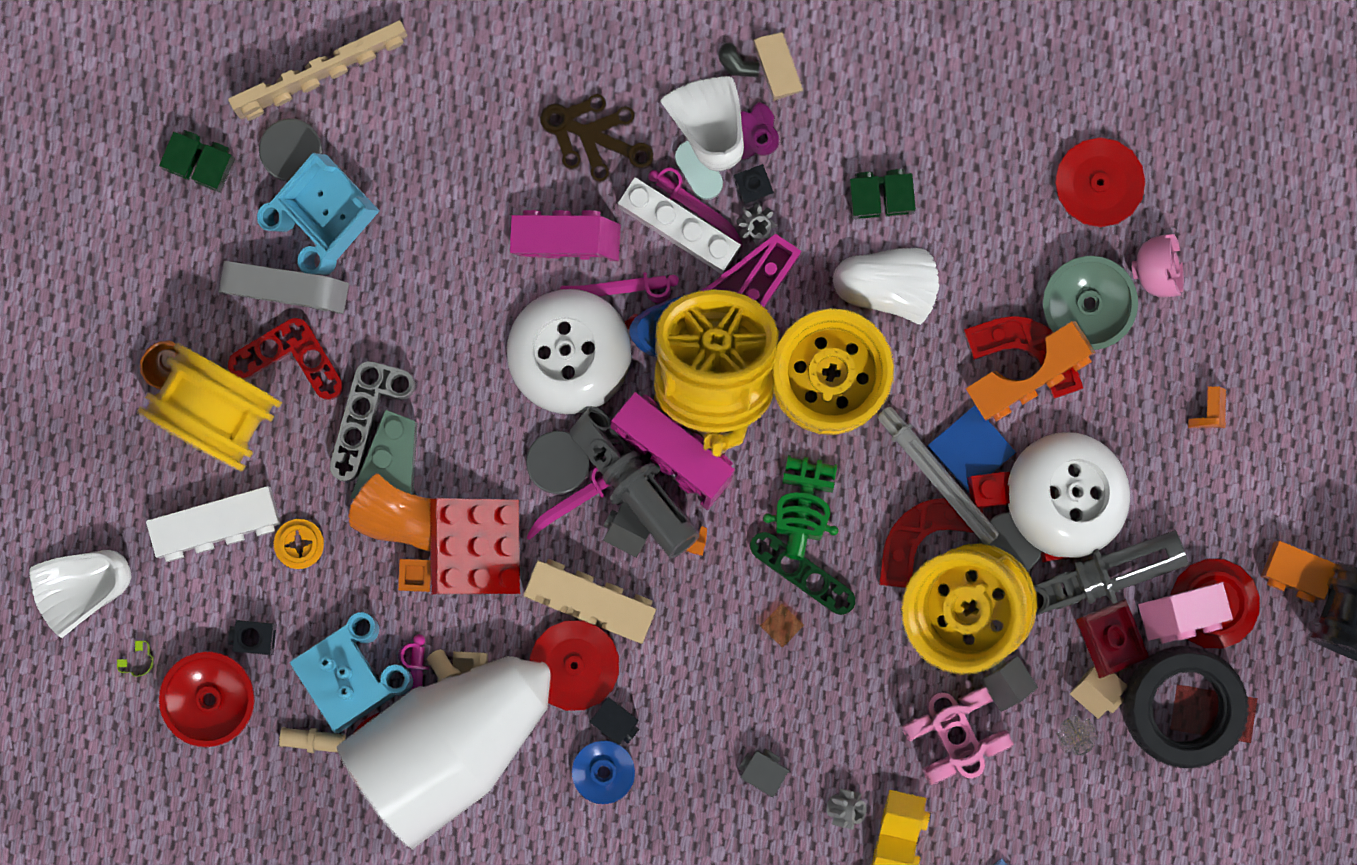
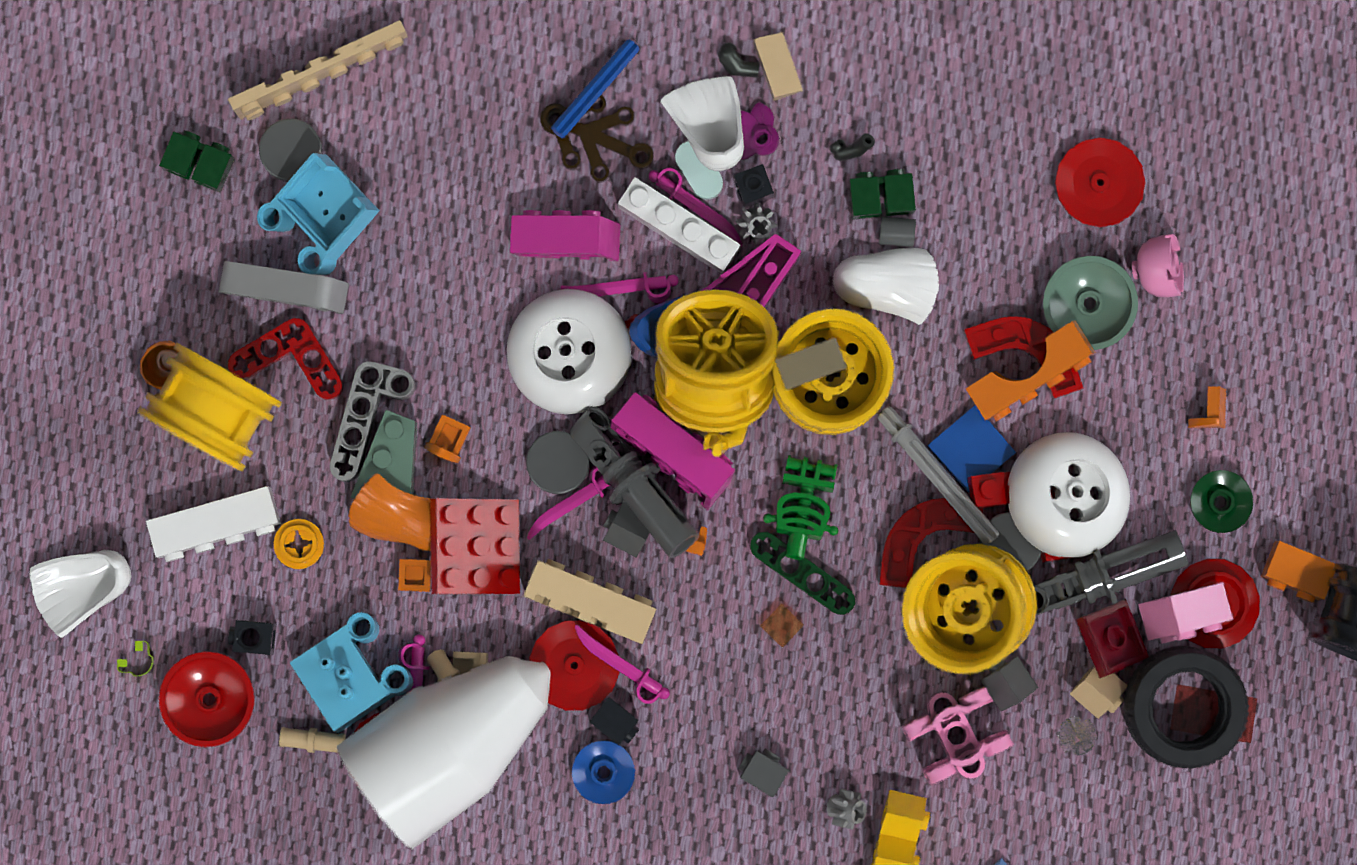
(448, 439): none -> orange tile
(595, 88): none -> blue axle
(639, 677): none -> dark pink sword
(810, 364): none -> dark tan tile
(854, 150): none -> pearl dark grey arm
(897, 231): none -> dark grey piece
(1237, 499): none -> dark green dish

